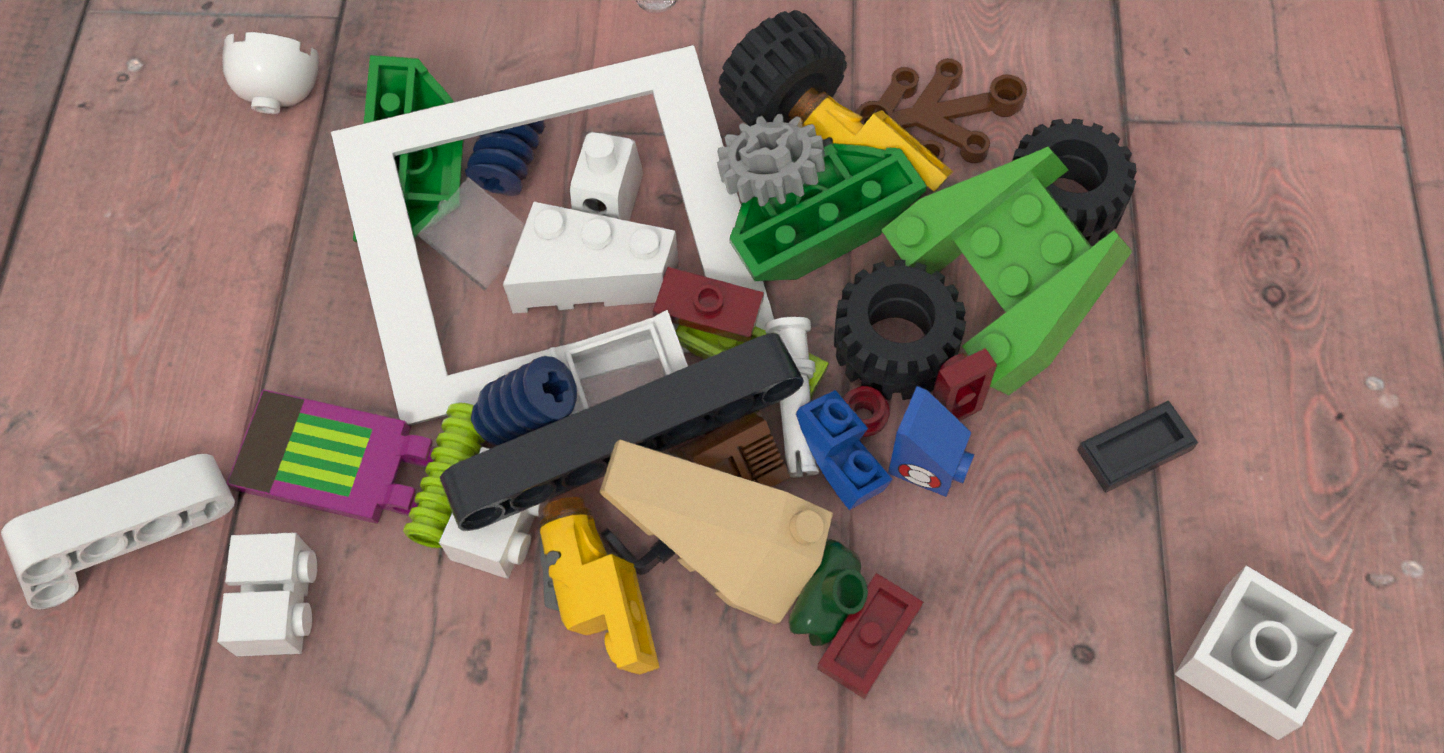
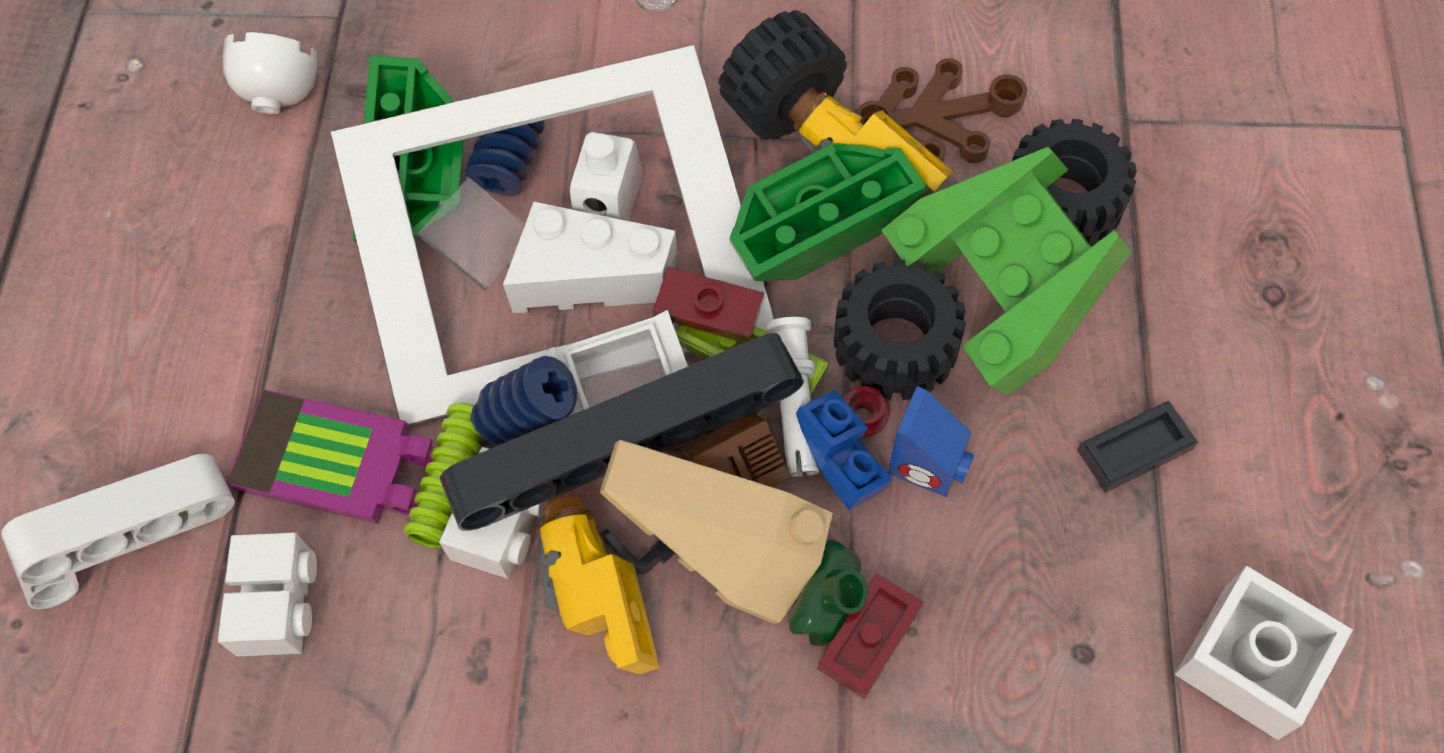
(771, 159): light grey gear -> none
(965, 383): dark red plate -> none

